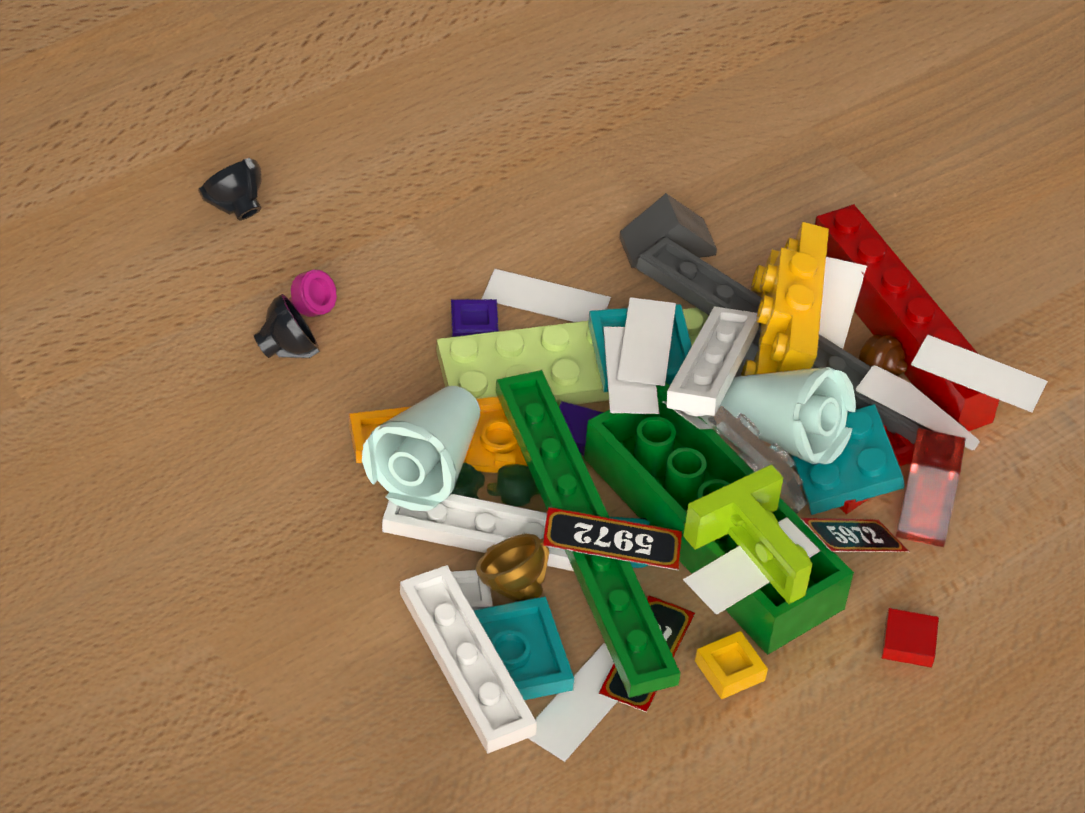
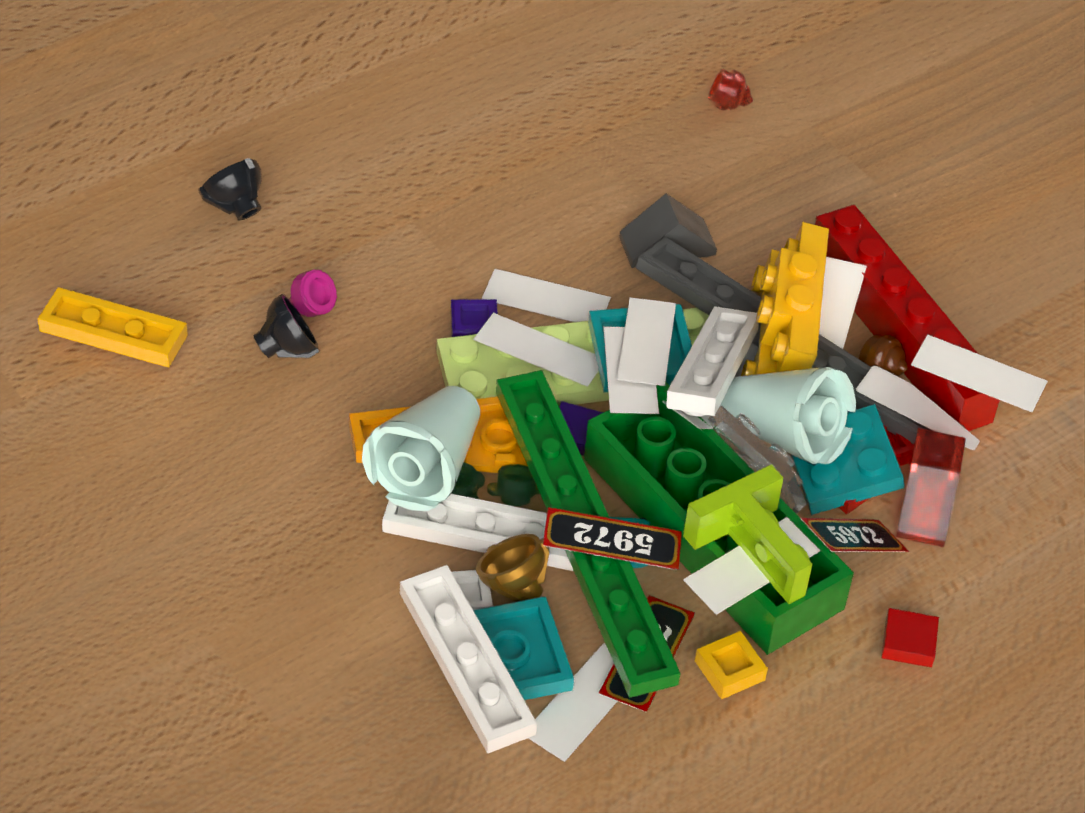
(113, 327): none -> yellow plate
(538, 349): none -> white sticker
(730, 90): none -> clear red plate

